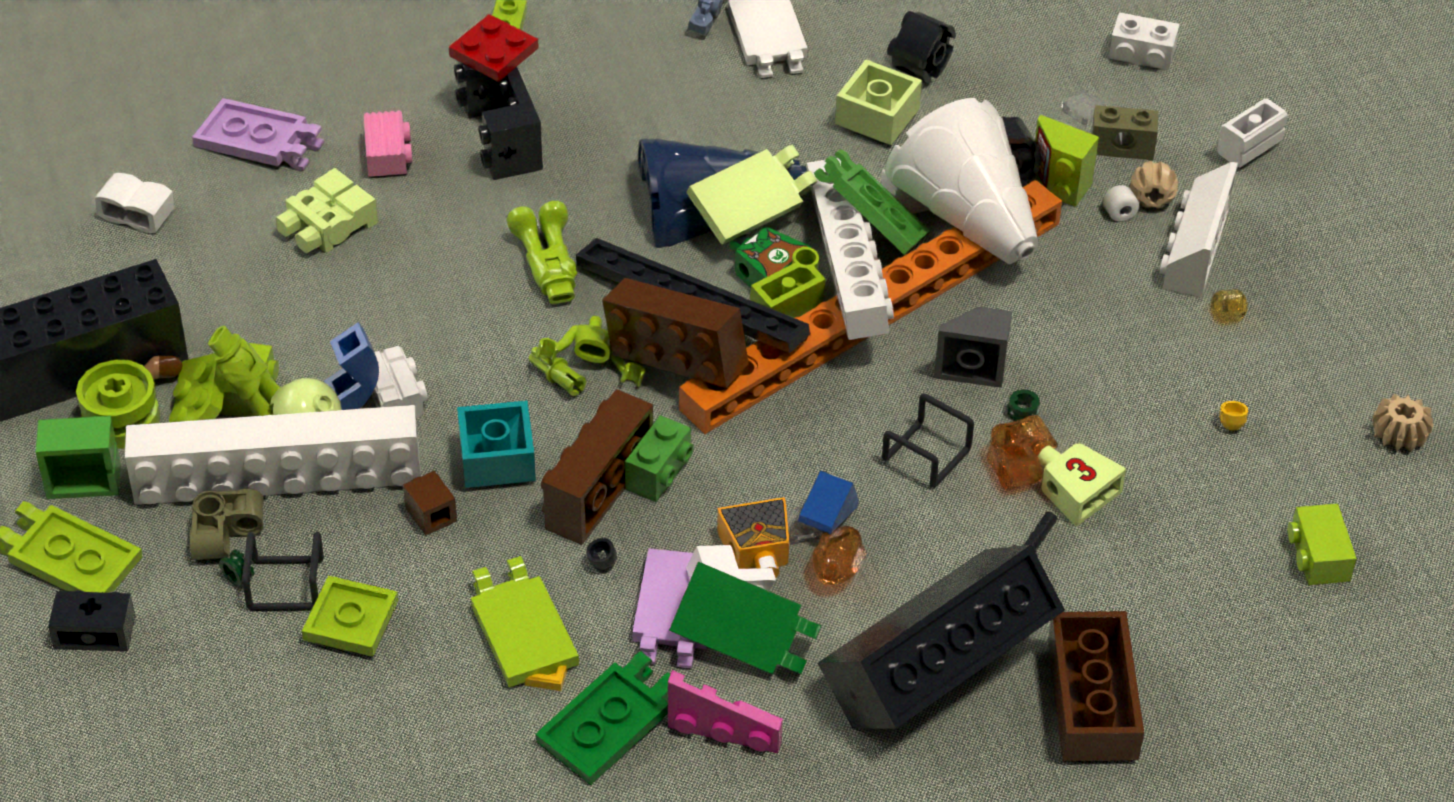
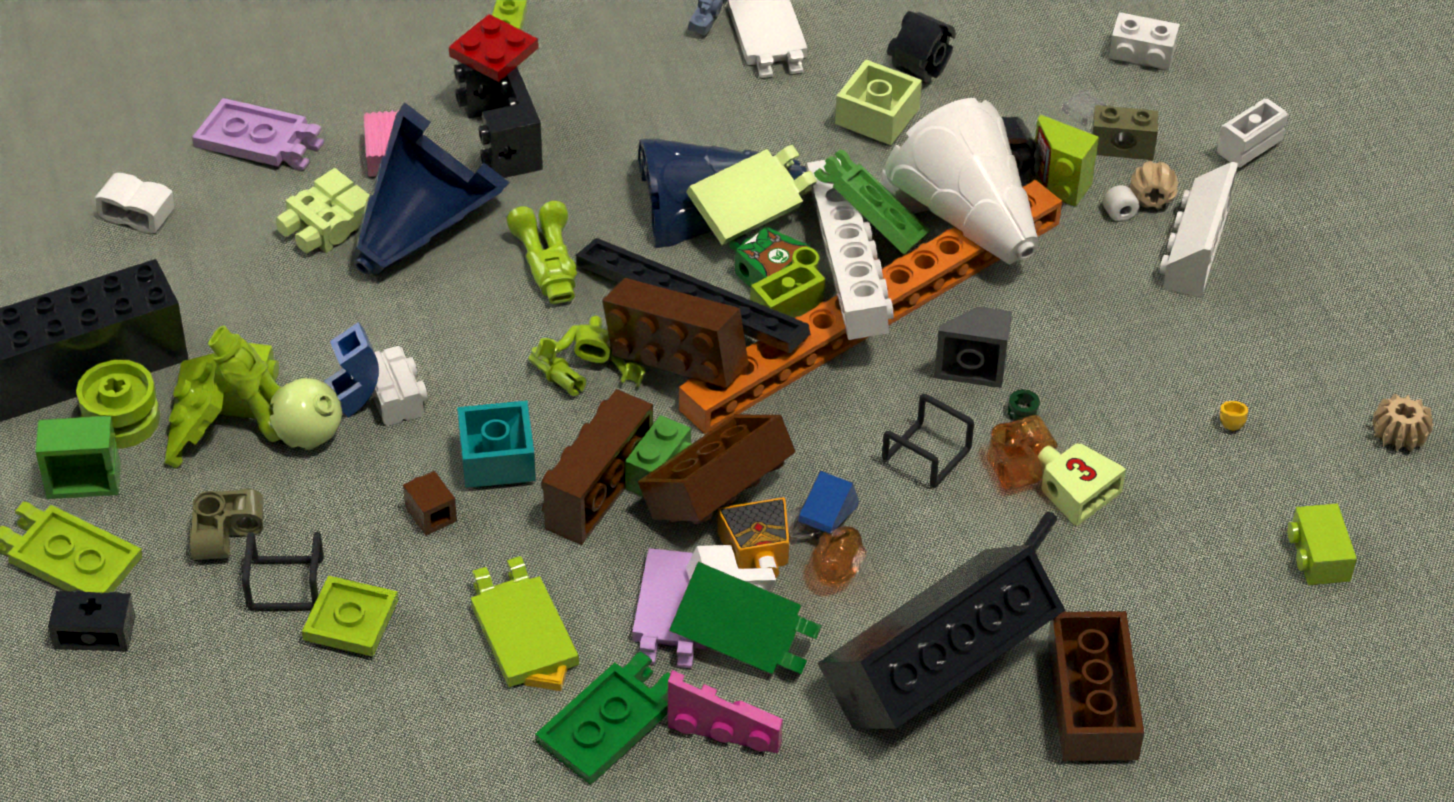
(164, 366): reddish brown arm -> none
(233, 567): dark green bush -> none
(273, 453): white brick -> none
(416, 195): none -> dark blue cone
(597, 546): black hinge -> none
(717, 468): none -> reddish brown brick
(1229, 305): clear yellow piece -> none

